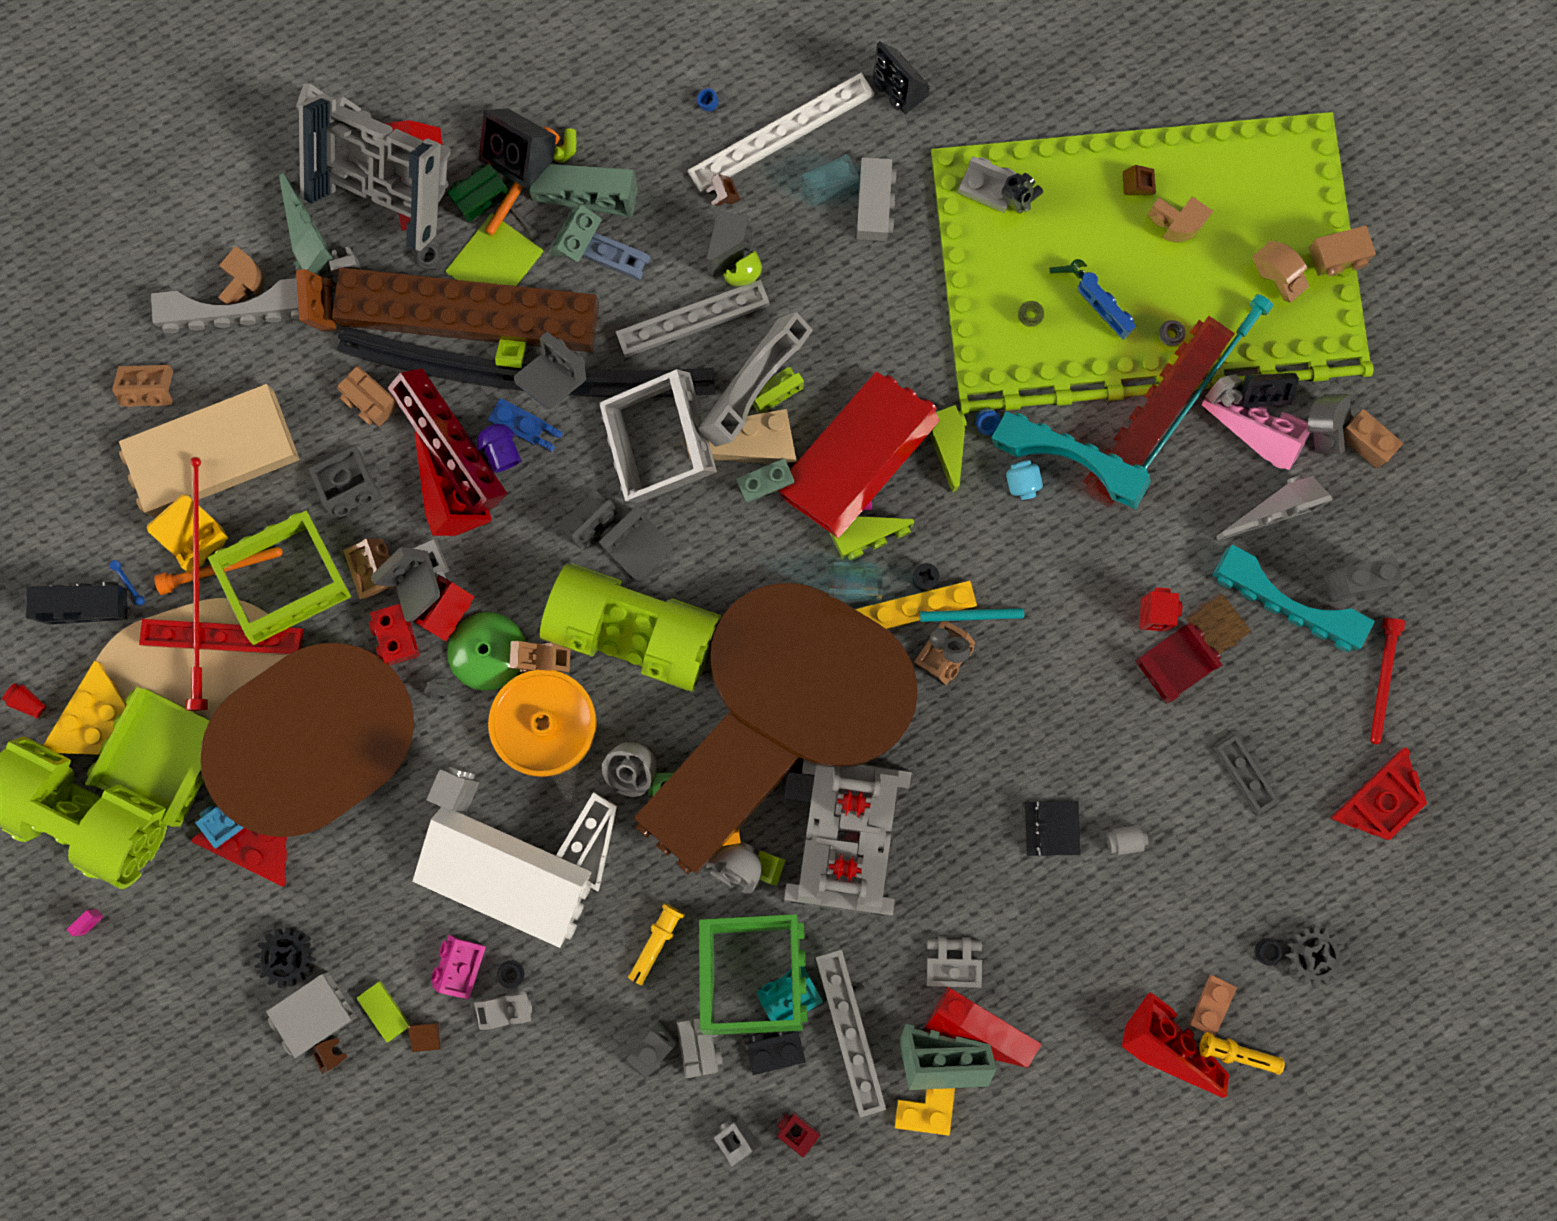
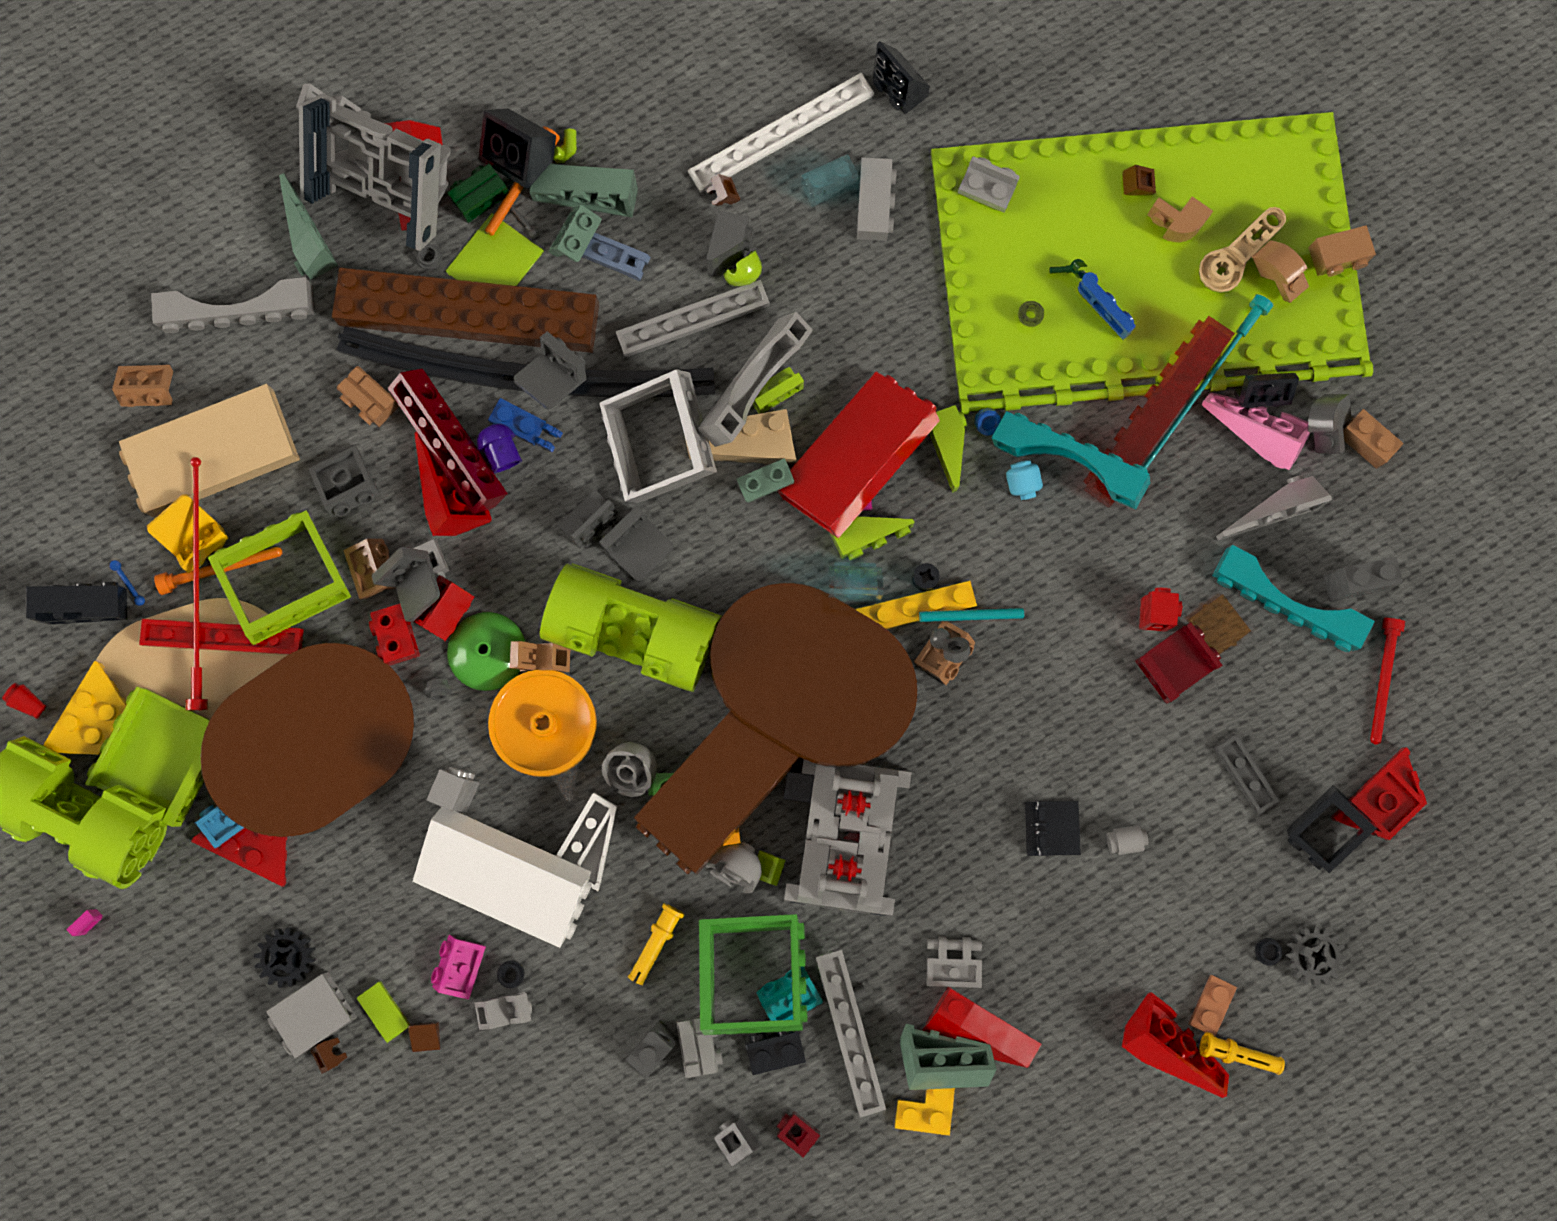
(246, 277): medium nougat brick -> none
(315, 300): dark orange plate -> none
(348, 261): light grey tile -> none
(510, 353): lime plate -> none
(704, 97): blue hinge -> none
(1020, 192): black piece -> none
(1177, 328): dark grey plate -> none
(1226, 391): light grey tile -> none
(1236, 255): none -> tan beam
(1331, 796): none -> black window

